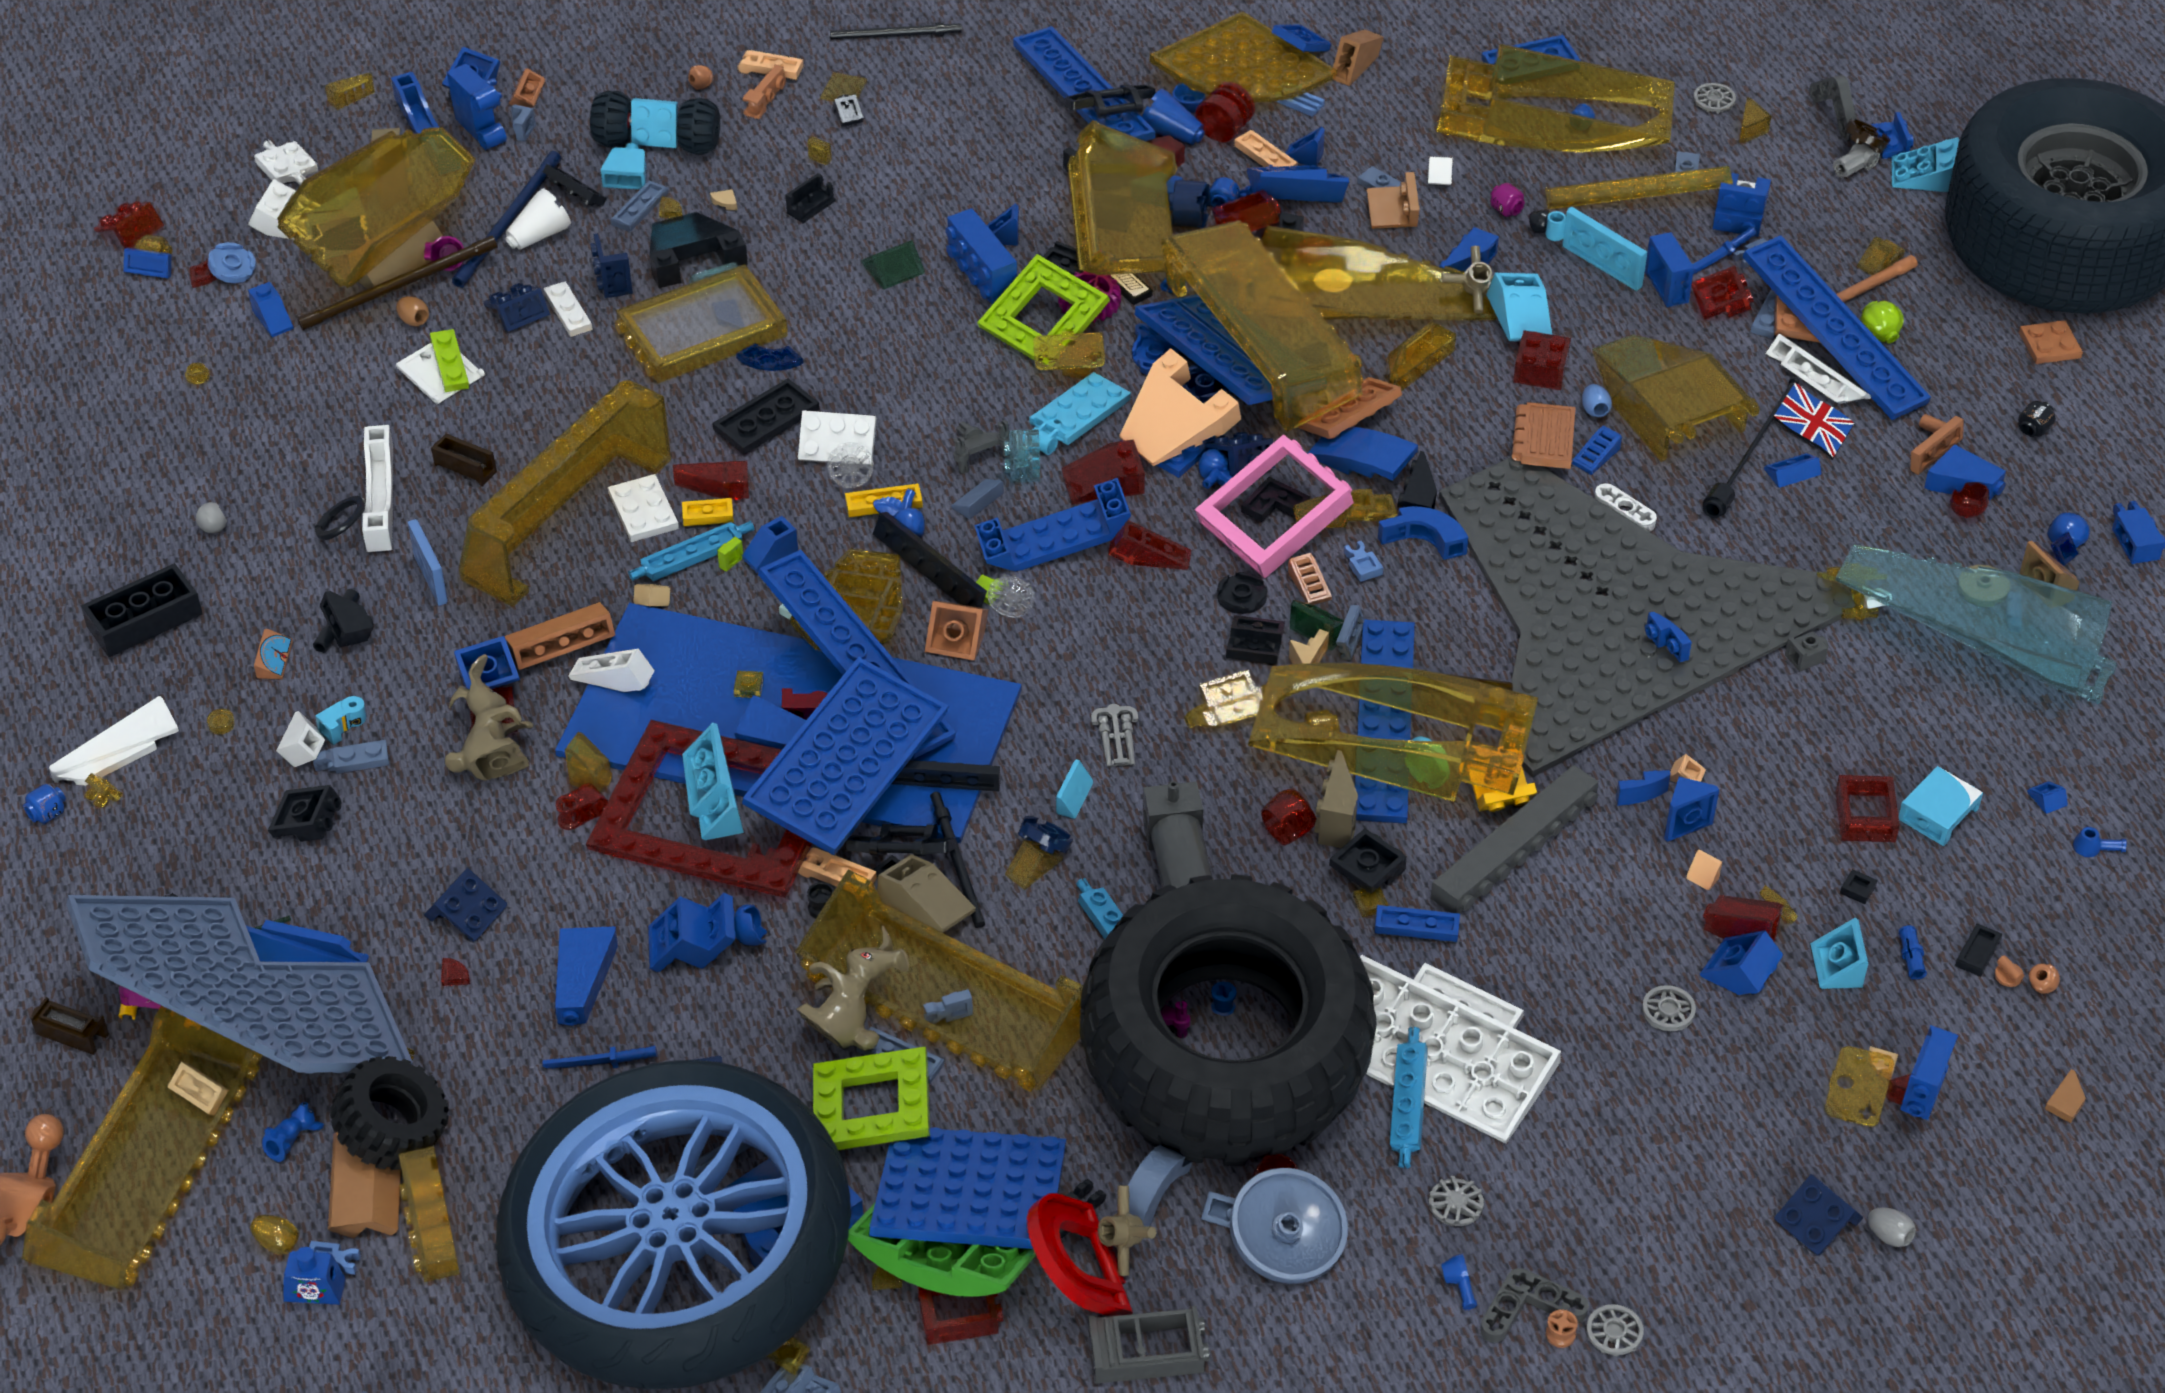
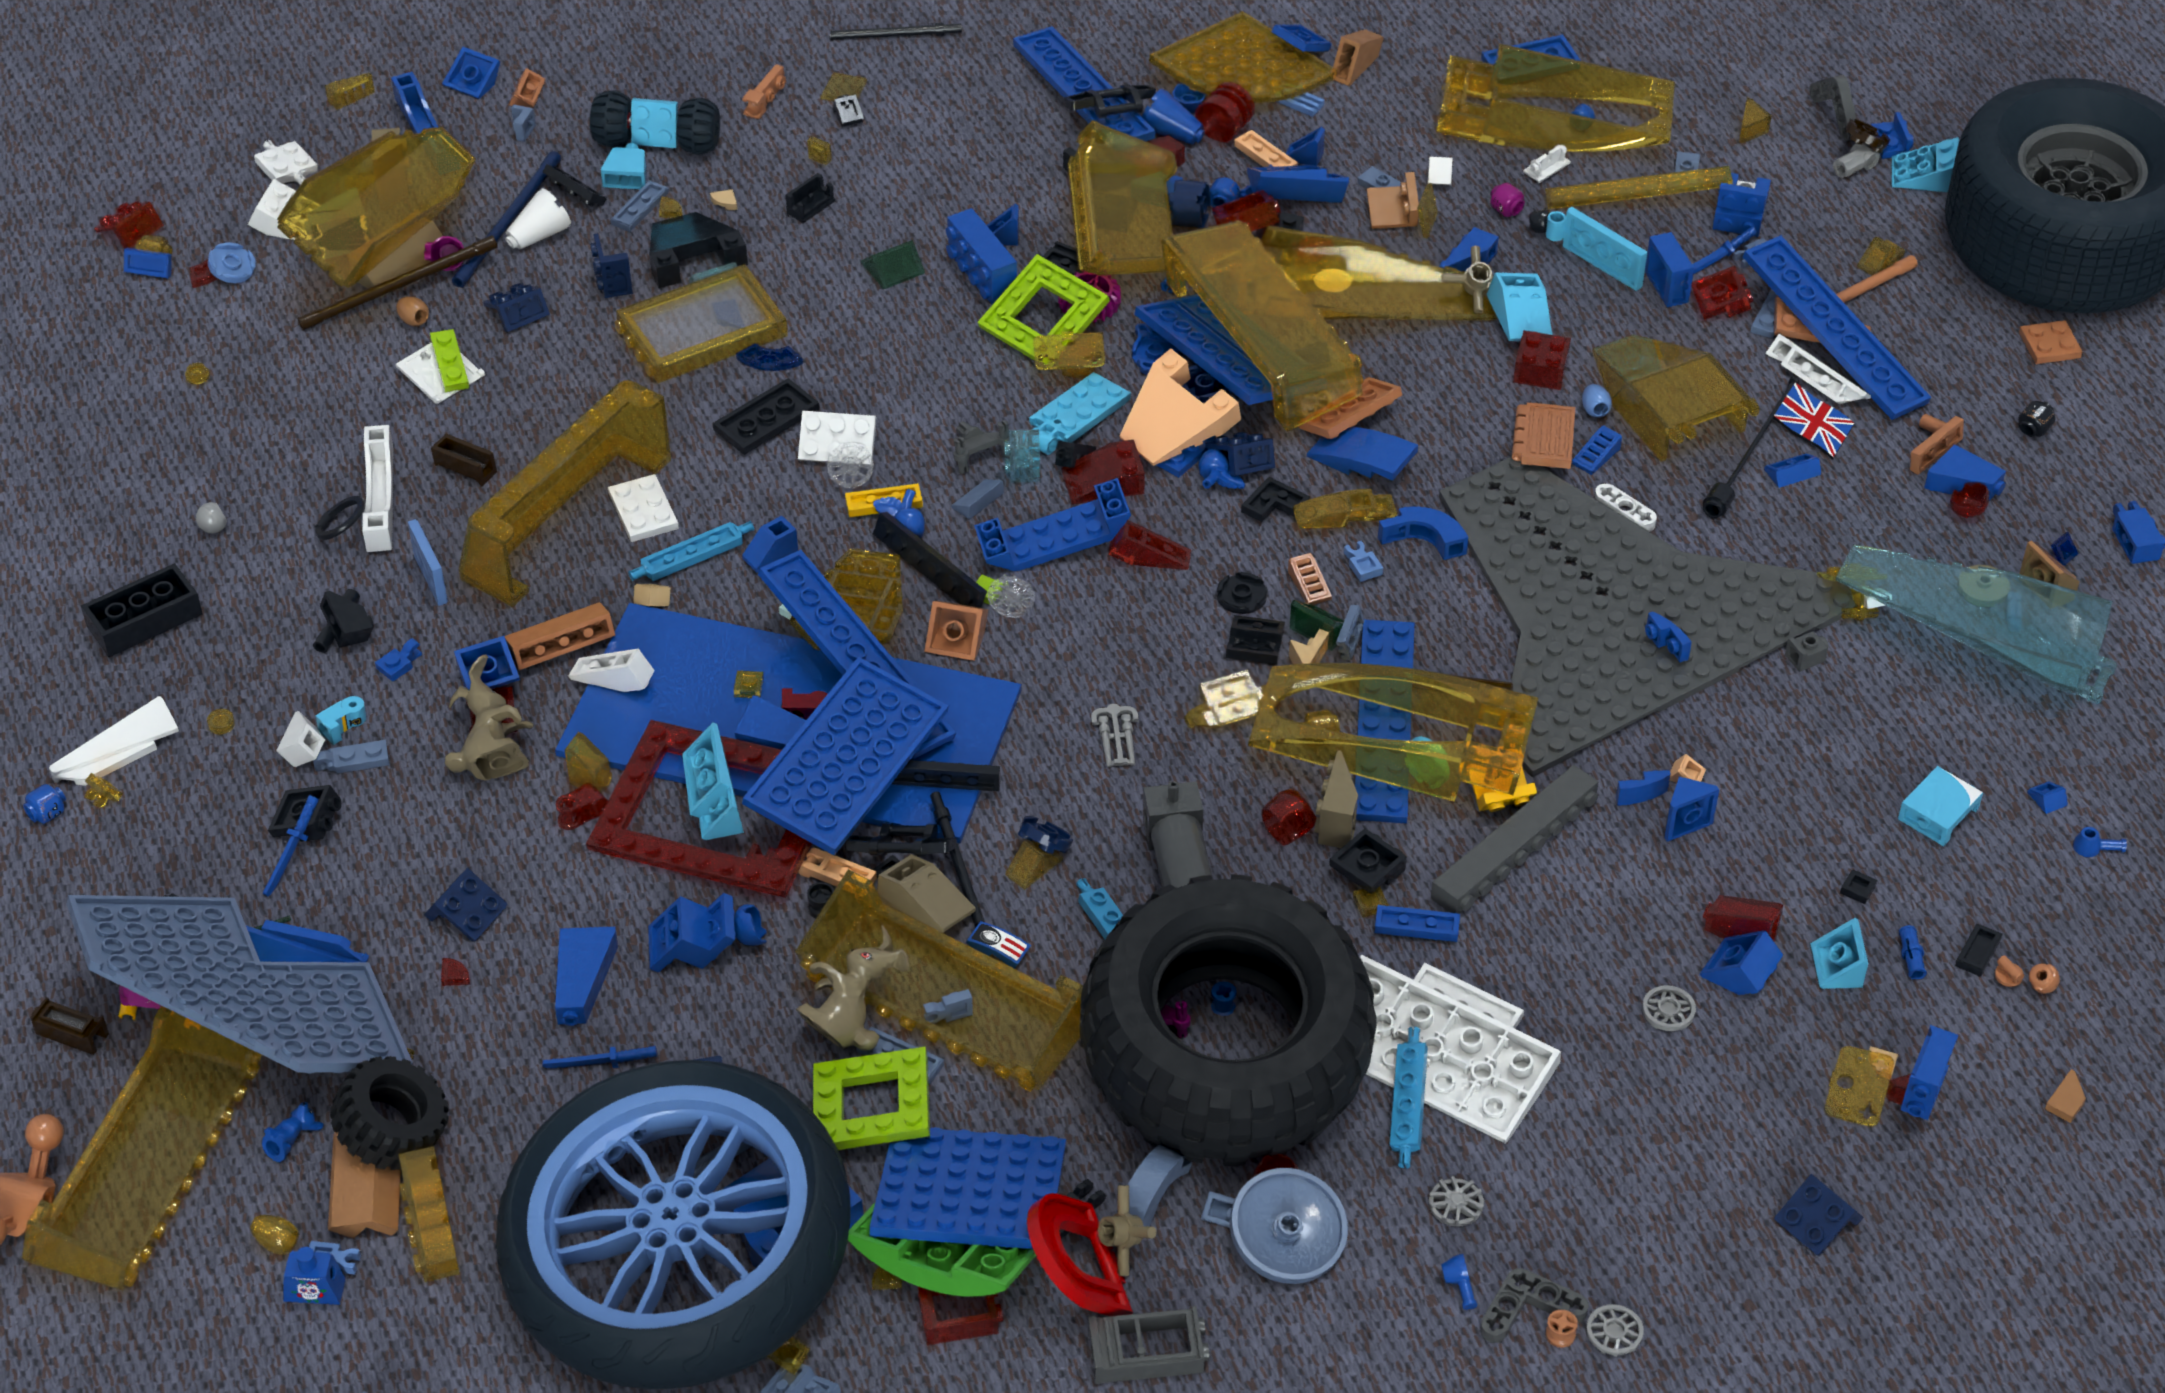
(198, 1088): tan plate -> none
(270, 309): blue slope -> none
(272, 655): slope -> none
(296, 835): none -> blue sword
(398, 663): none -> blue plate
(474, 105): blue piece -> none
(567, 309): white plate -> none
(700, 77): nougat piece -> none
(707, 512): yellow plate -> none
(714, 478): clear red slope -> none
(730, 553): lime plate -> none
(763, 62): light nougat plate -> none
(999, 942): none -> slope
(1069, 452): none -> black bracket
(1073, 791): medium azure slope -> none
(1133, 287): tile -> none
(1298, 535): bright pink window -> none
(1419, 354): clear yellow wedge -> none
(1420, 487): black slope -> none
(1427, 210): none -> clear yellow piece
(1548, 164): none -> white hinge
(1704, 870): light nougat slope -> none
(1714, 97): light grey wheel -> none
(1787, 913): clear yellow tile -> none
(1855, 827): clear red window -> none
(1883, 320): lime plant -> none
(1892, 1226): light grey animal -> none
(2071, 523): blue hair -> none

